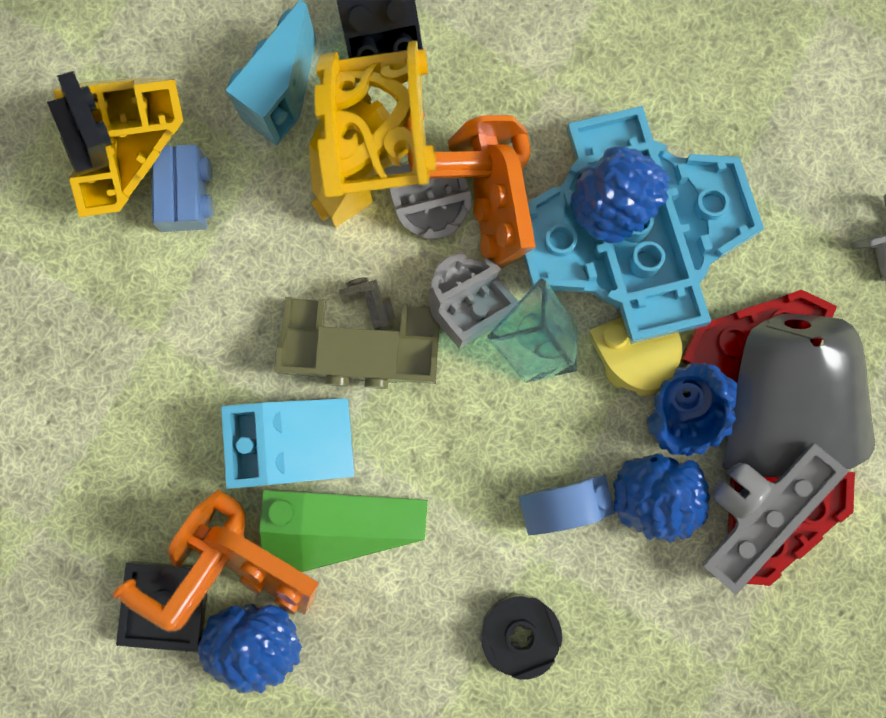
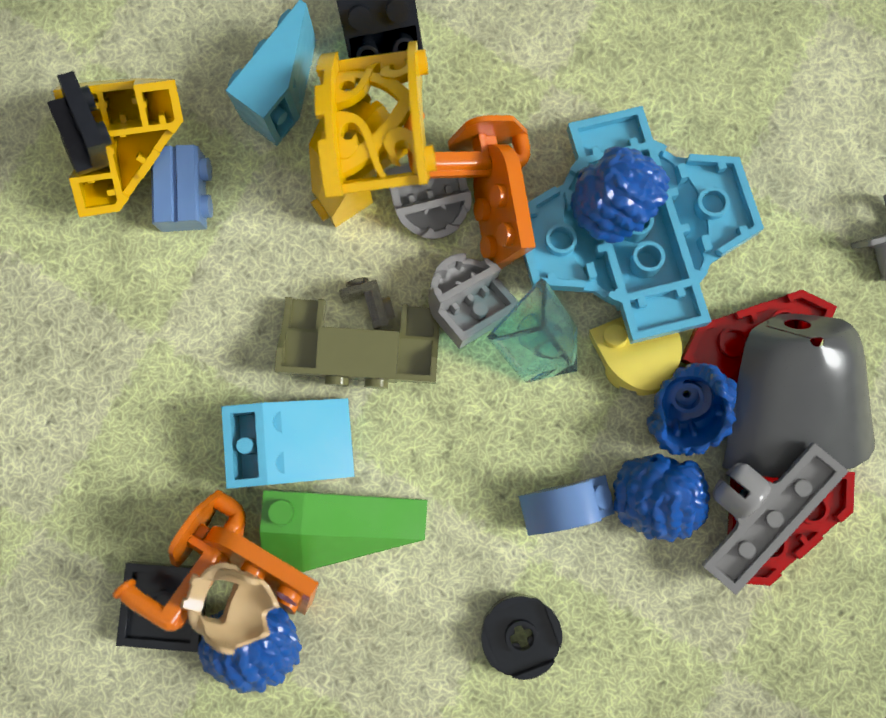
(244, 613): none -> tan helmet

